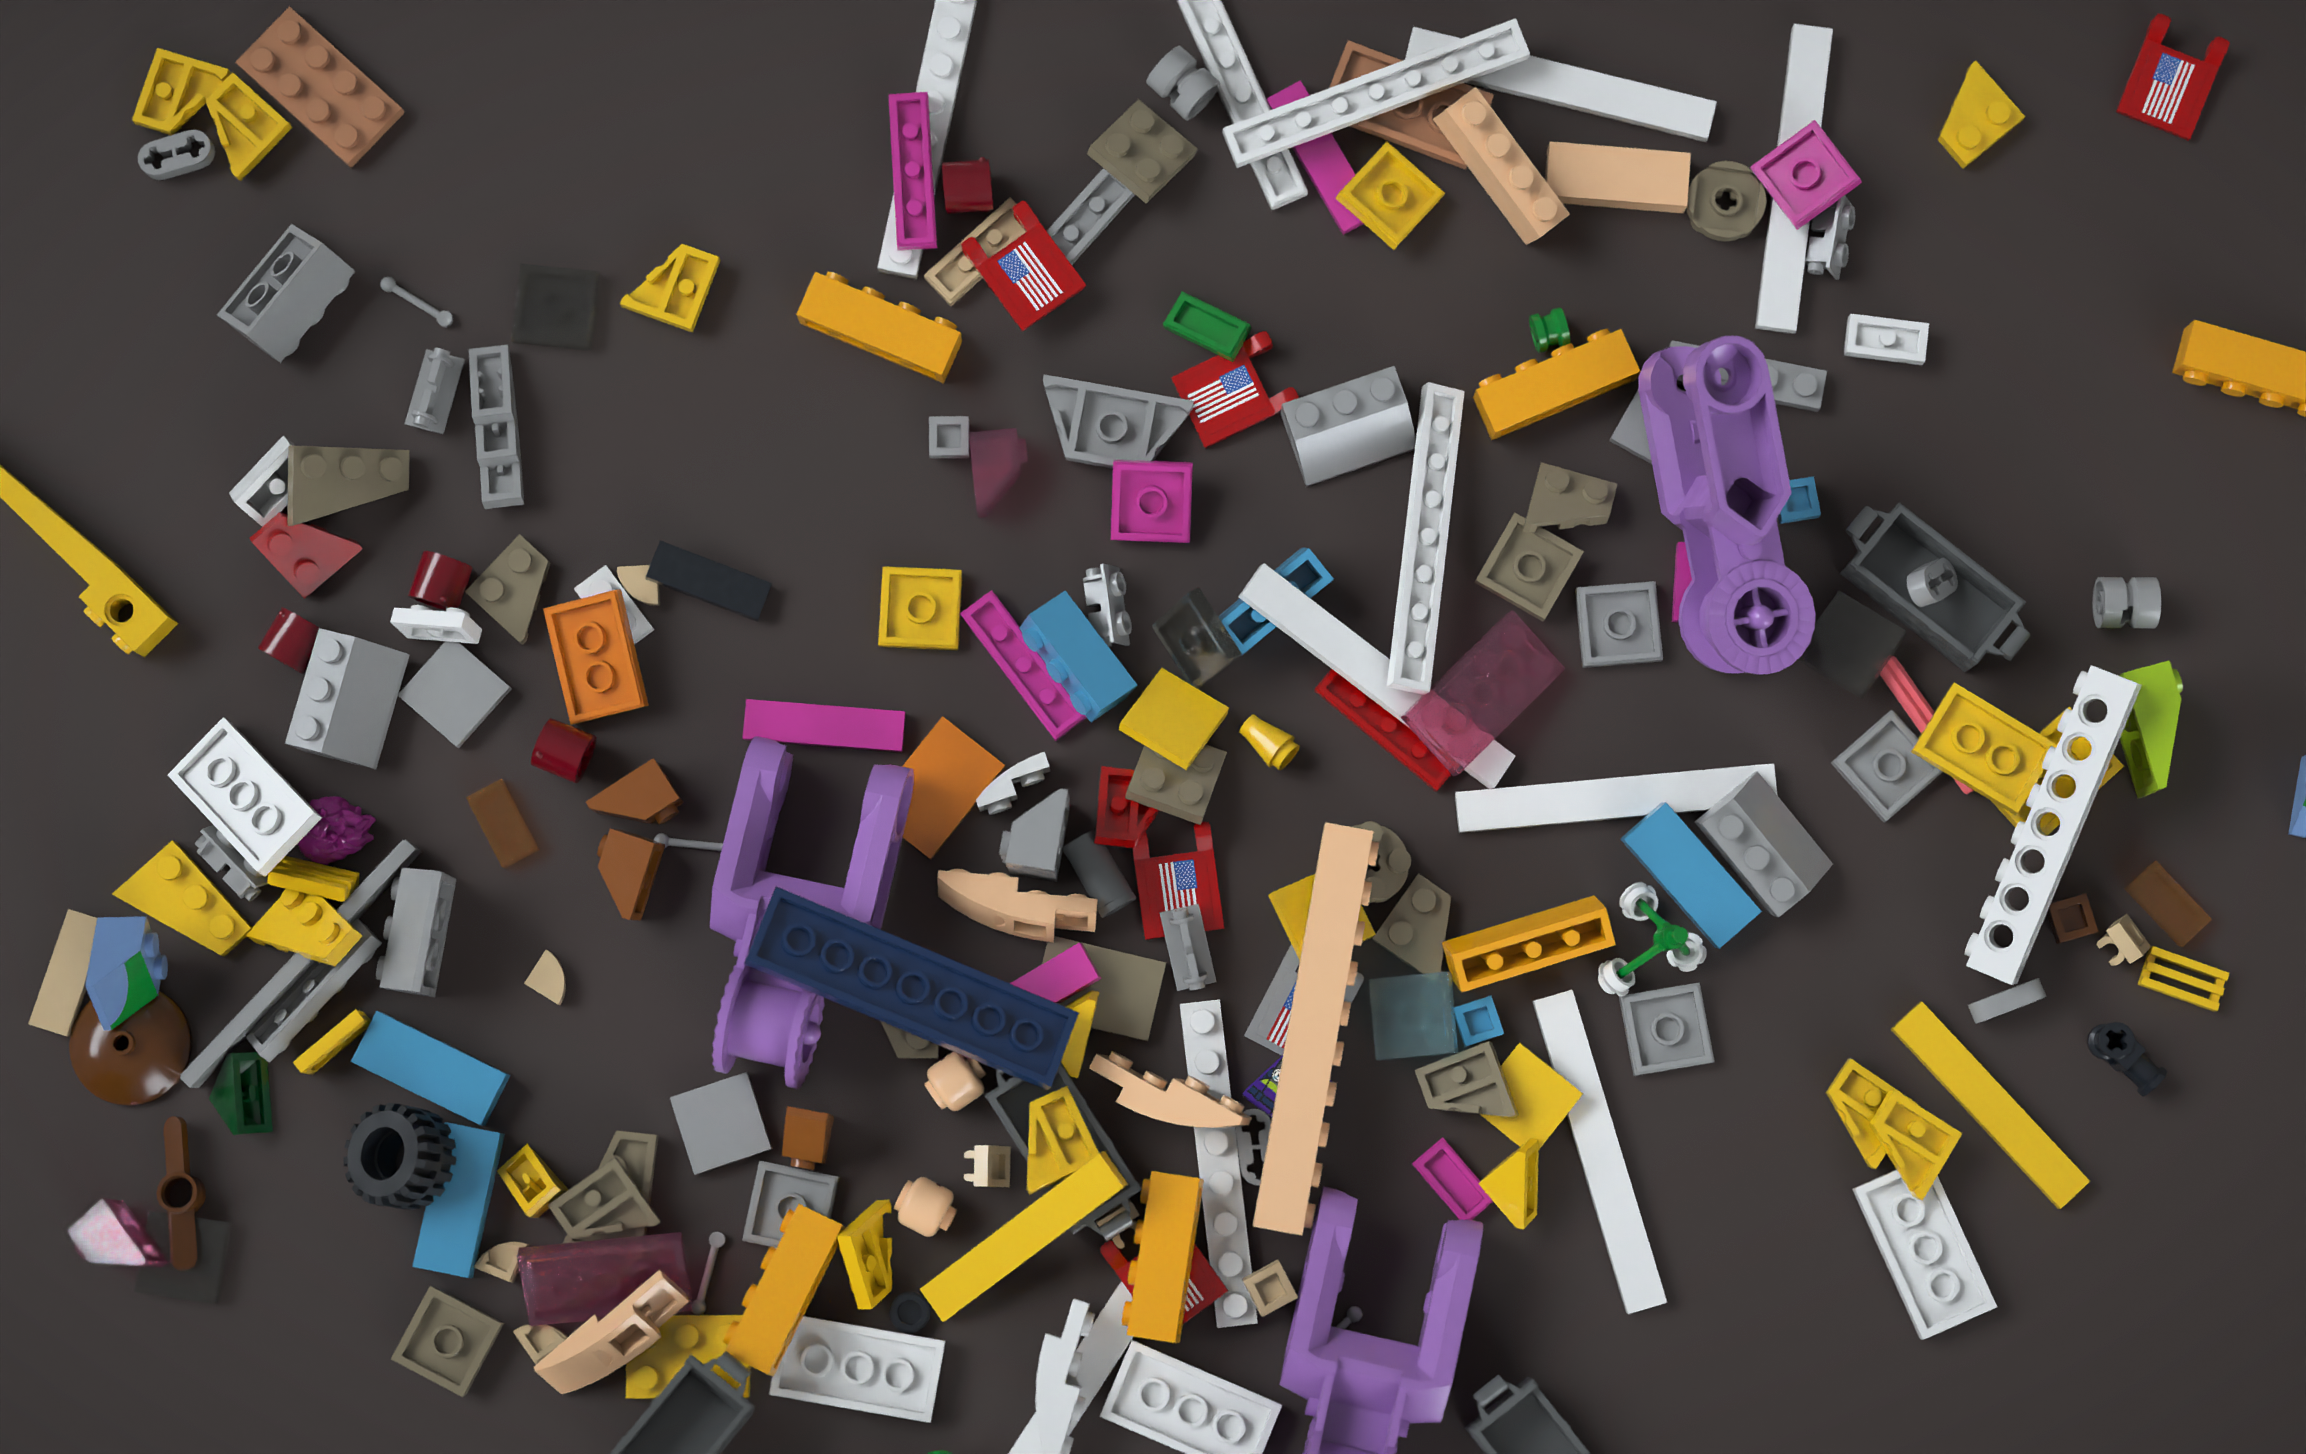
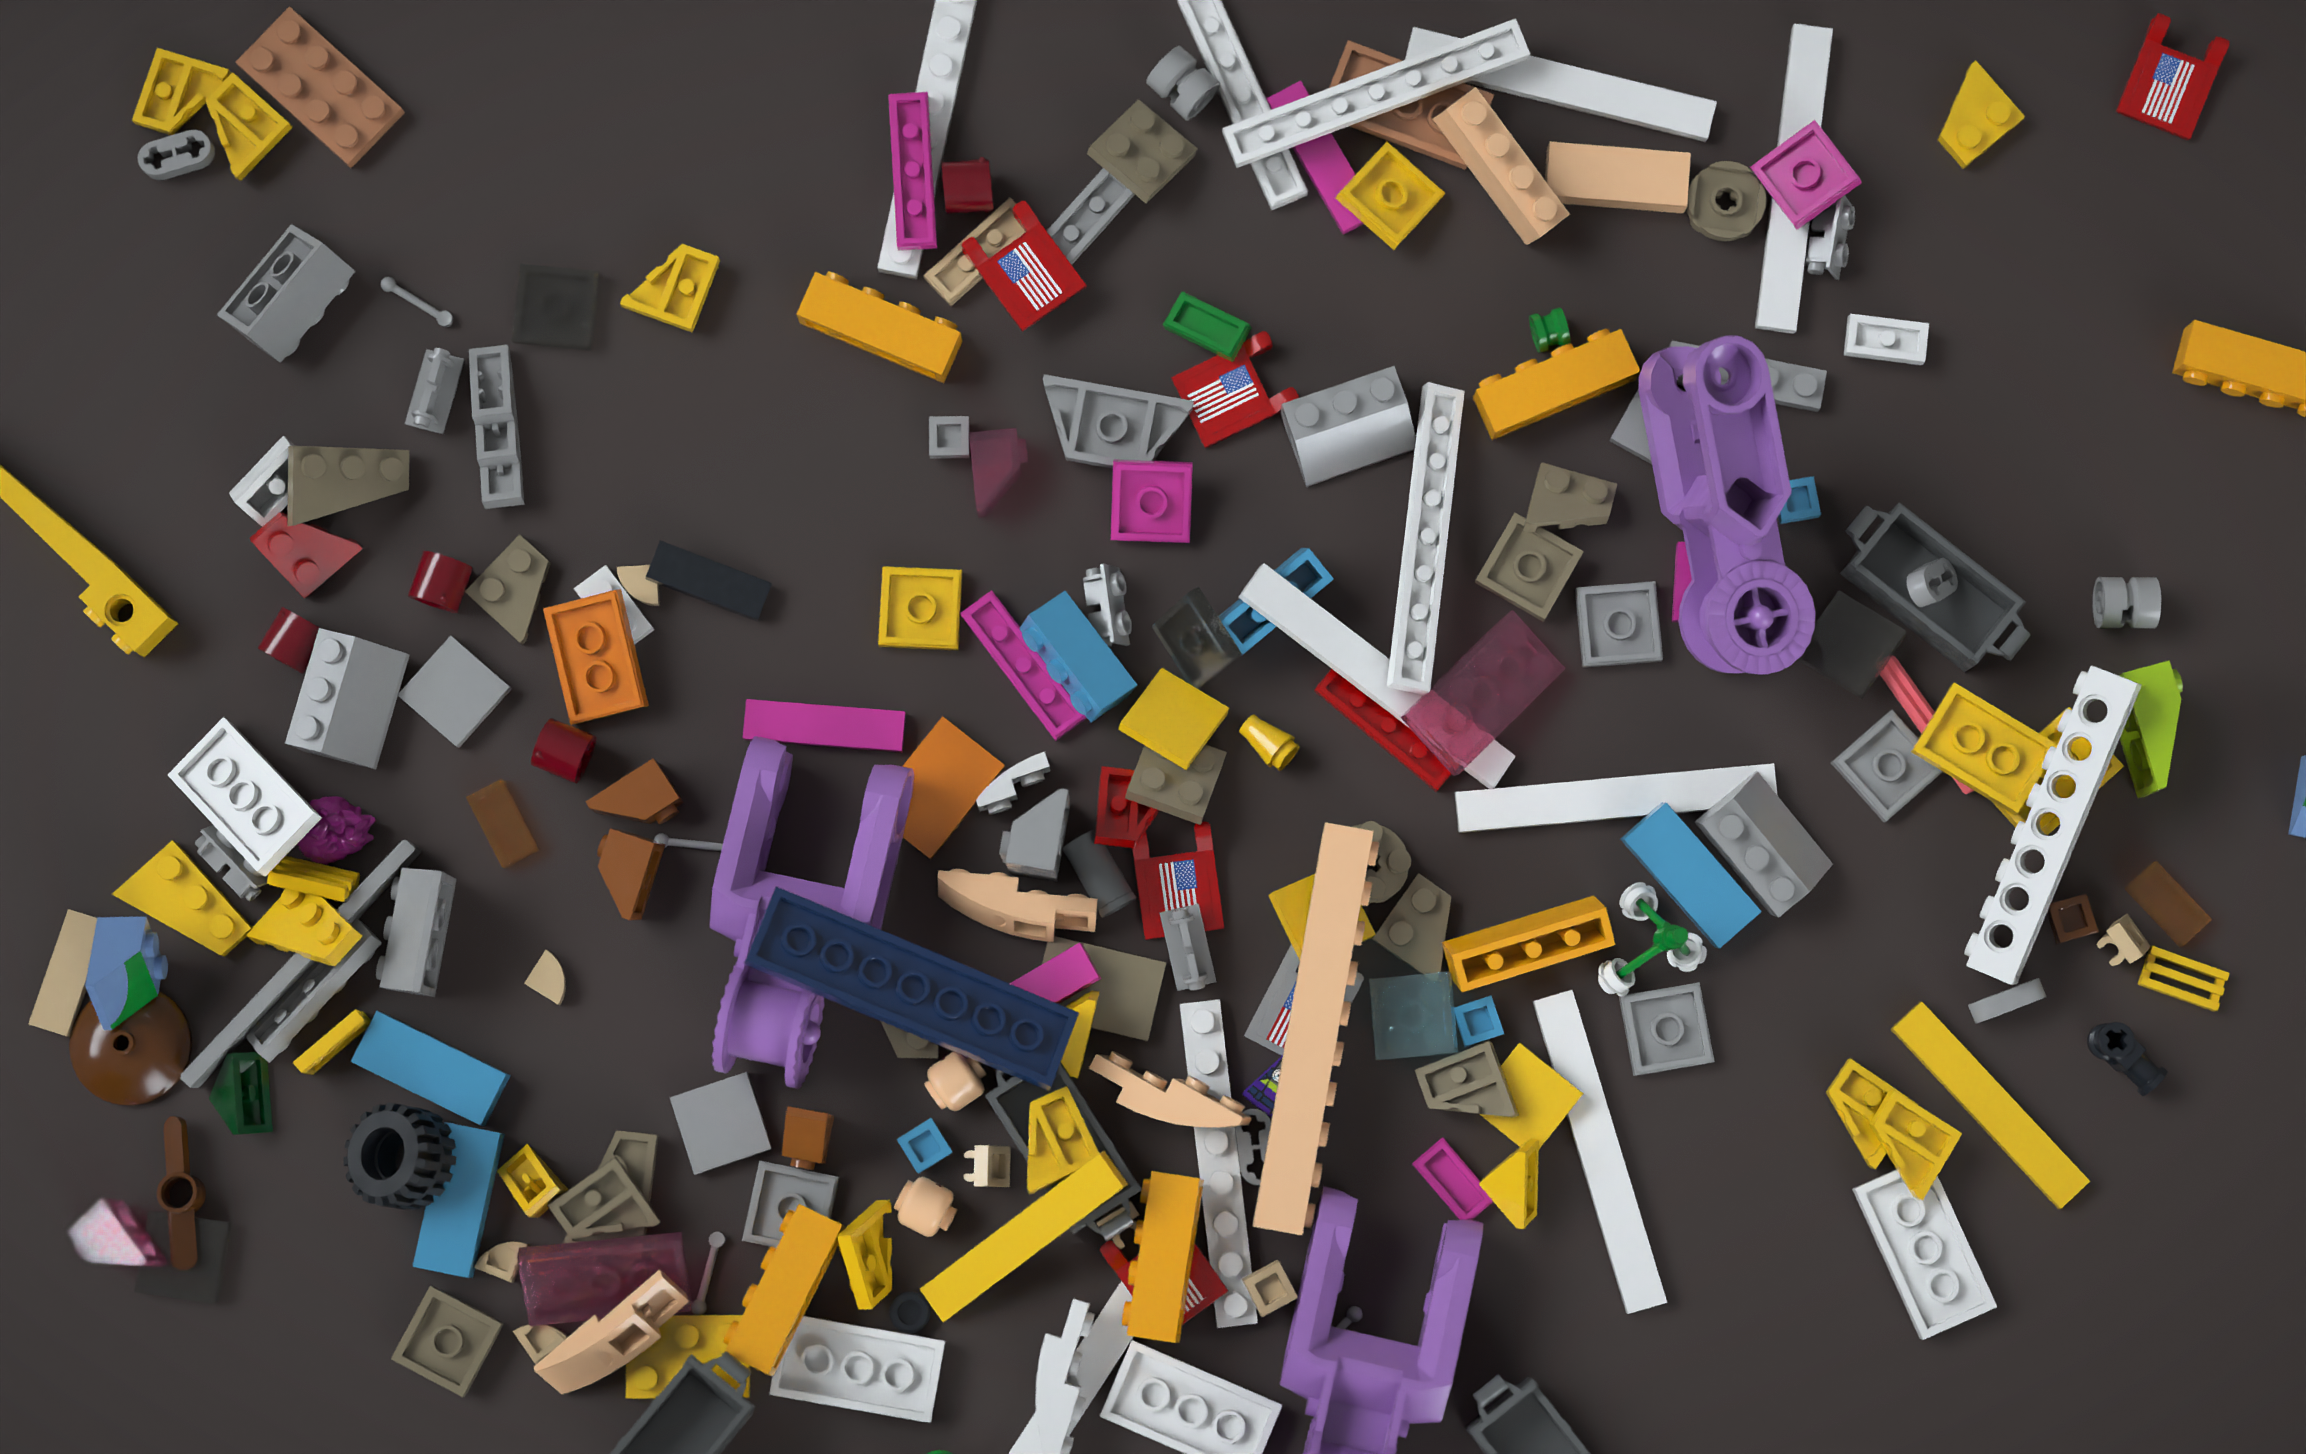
(427, 624): white plate -> none
(924, 1145): none -> dark azure plate

